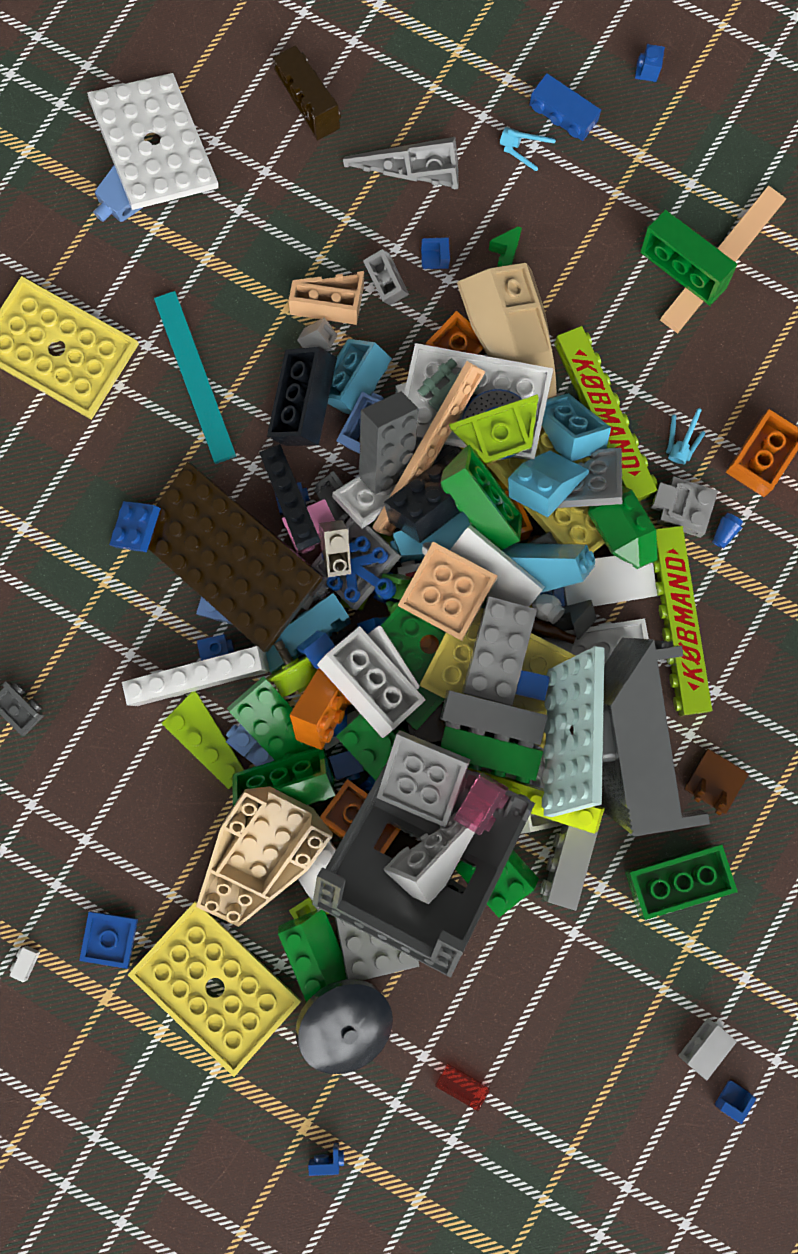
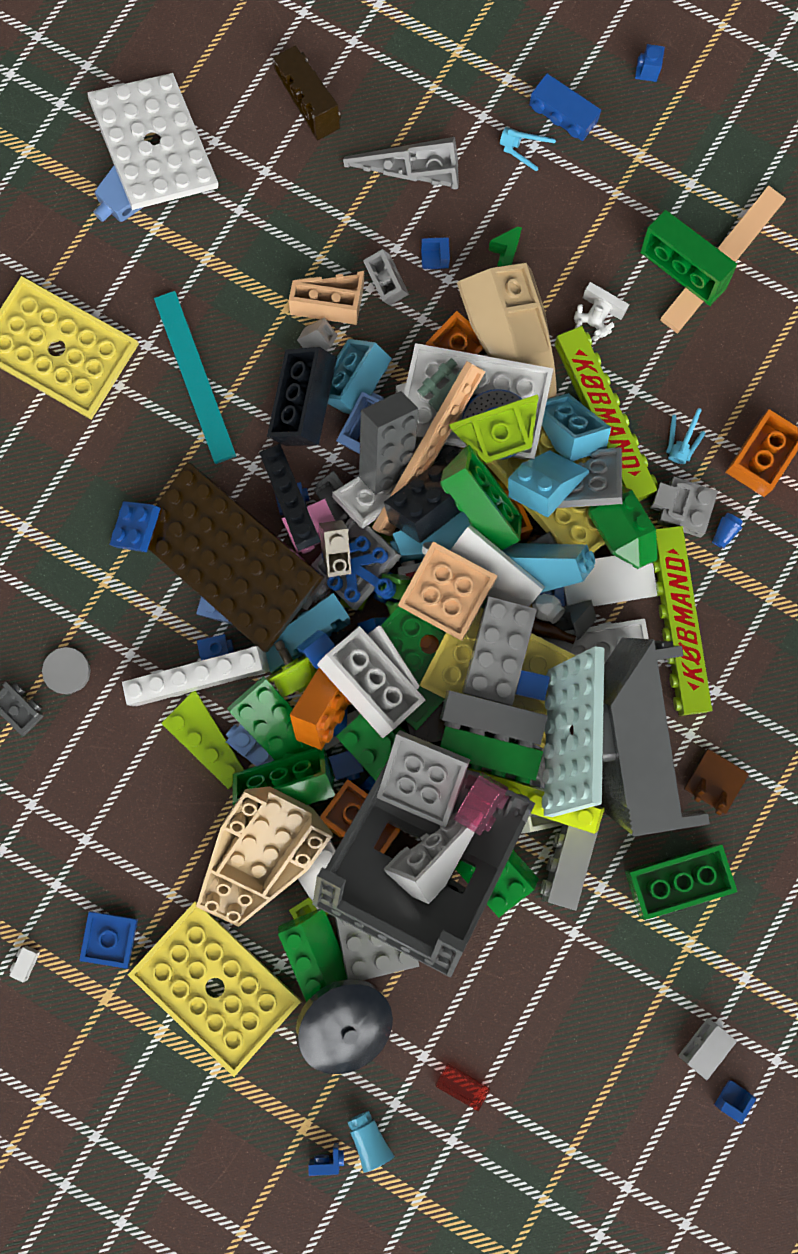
(66, 670): none -> light grey tile
(369, 1142): none -> medium azure plant
(603, 304): none -> white piece

